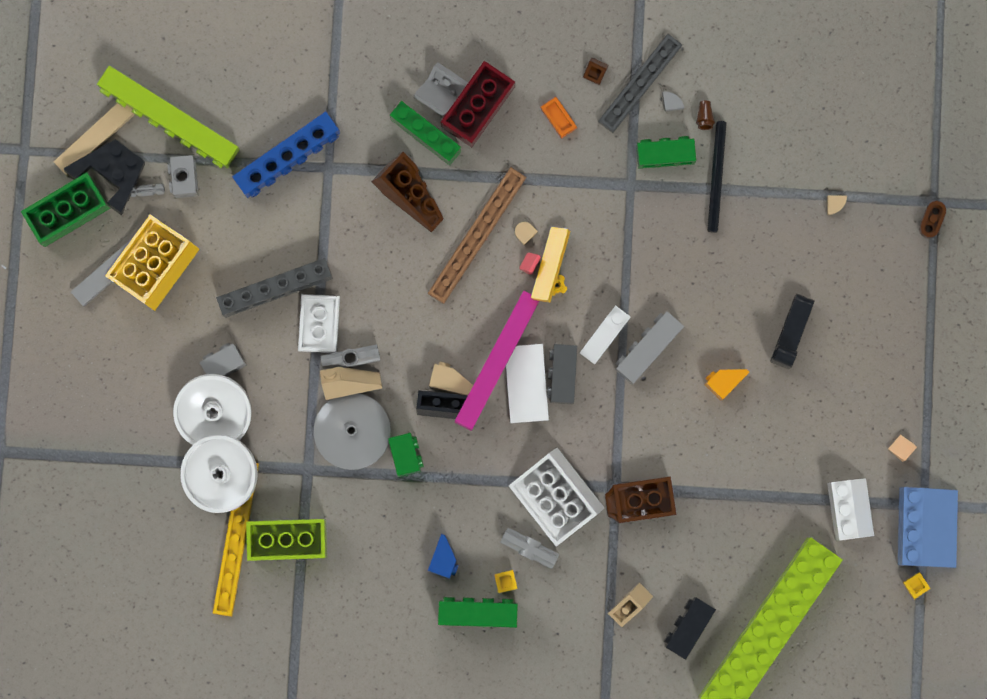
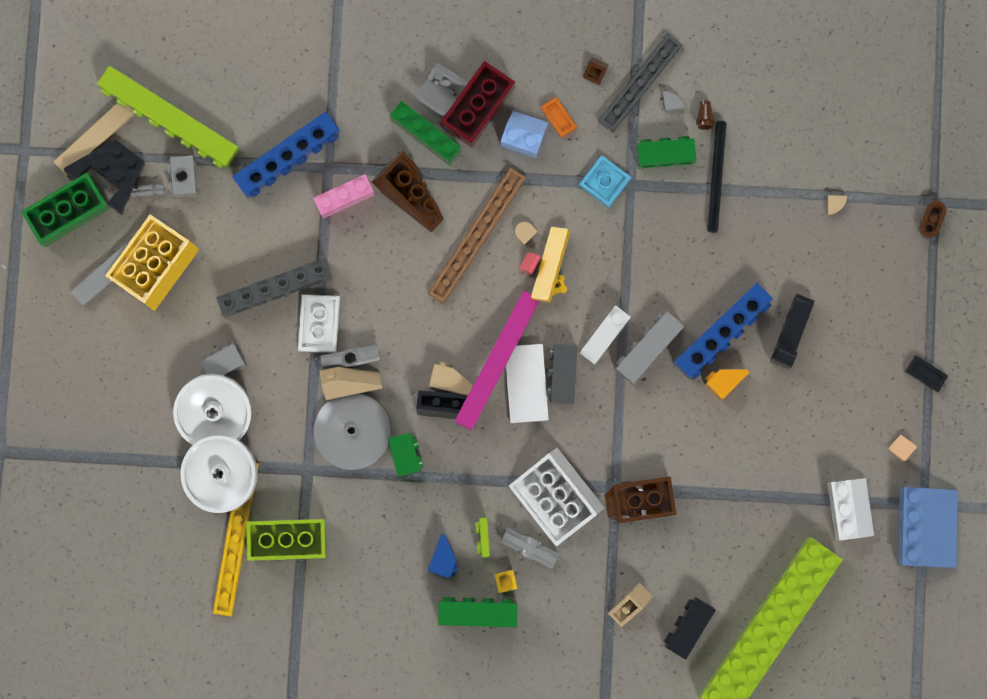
(344, 196): none -> bright pink brick
(482, 529): none -> lime plate
(524, 134): none -> light blue slope
(605, 181): none -> medium azure tile
(756, 295): none -> blue brick
(916, 585): yellow plate -> none
(926, 373): none -> black tile

